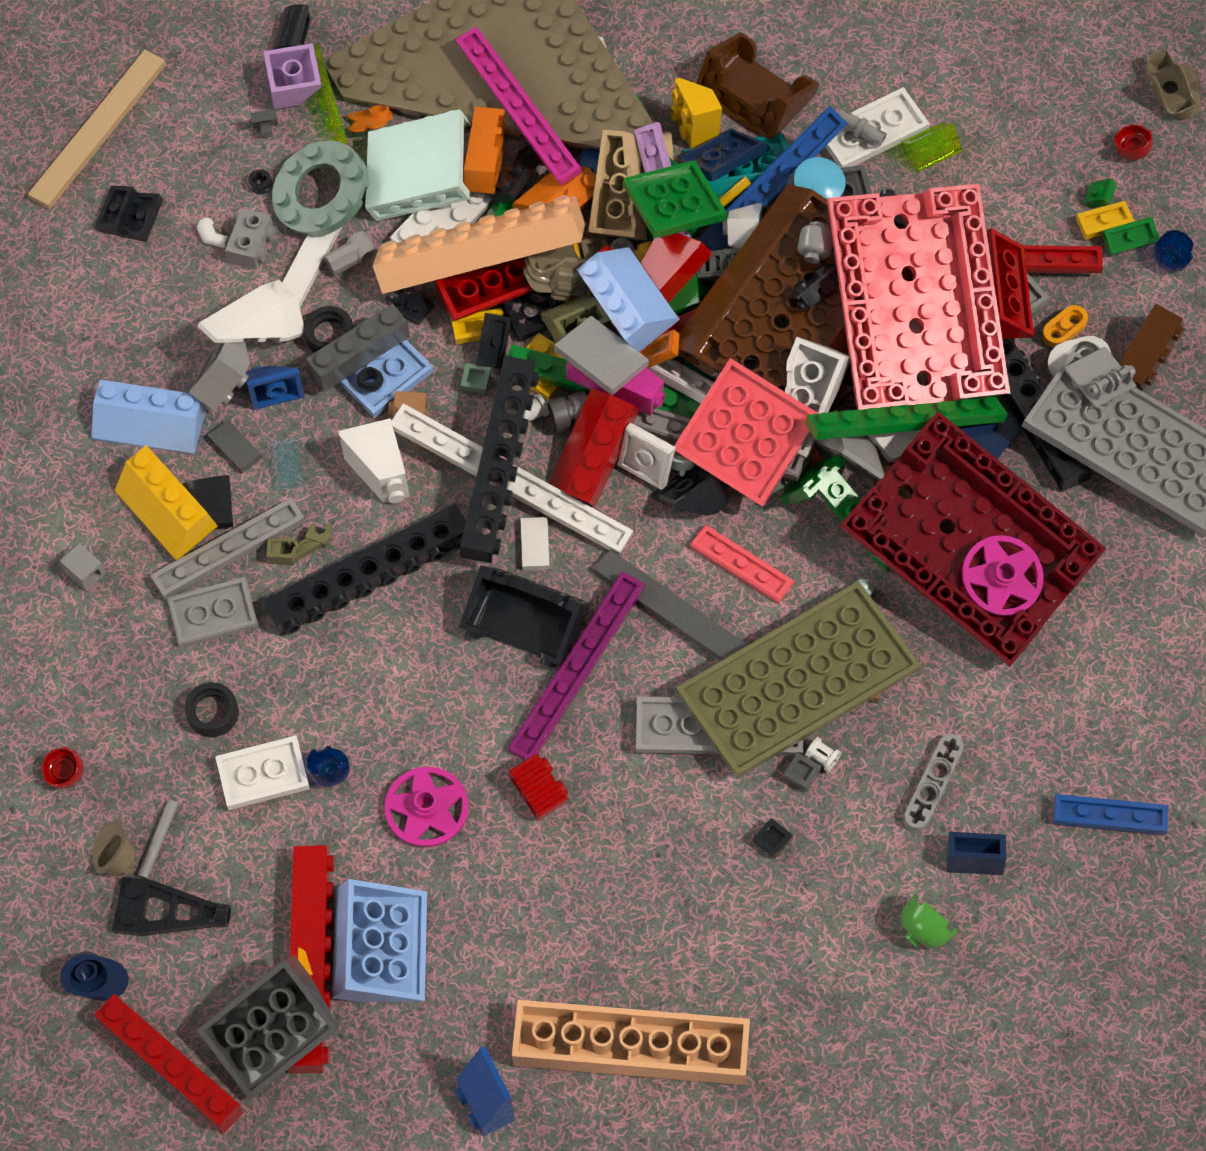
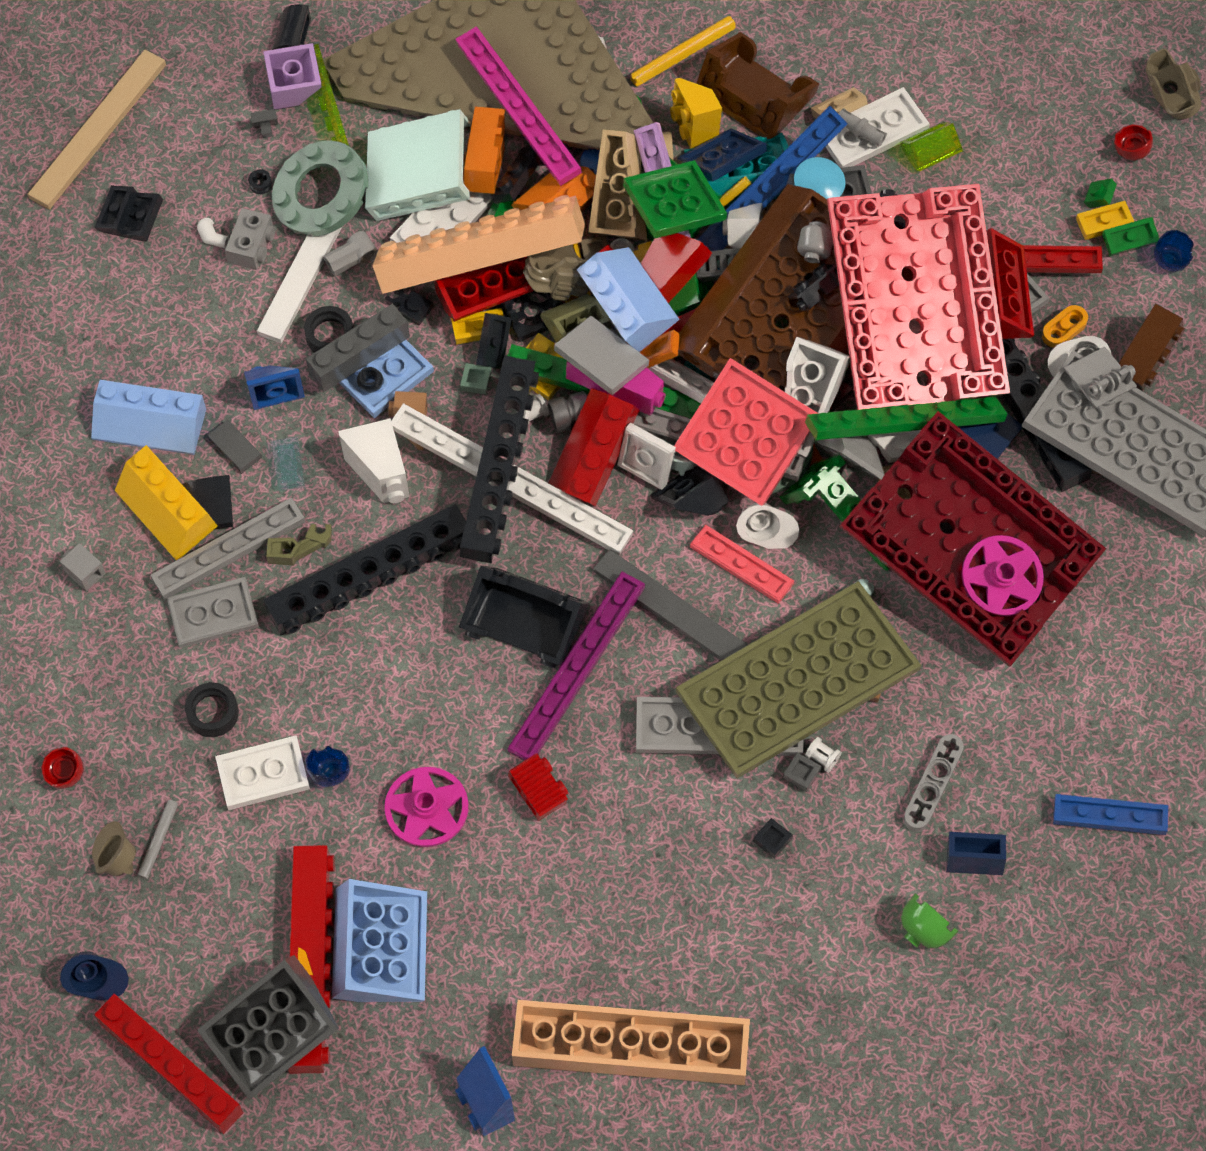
(133, 903): black plate -> none
(221, 373): light grey slope -> none
(261, 314): white wedge -> none
(373, 118): orange plate -> none
(535, 543): white tile -> none
(682, 51): none -> yellow axle
(767, 526): none -> white piece
(849, 100): none -> tan plate

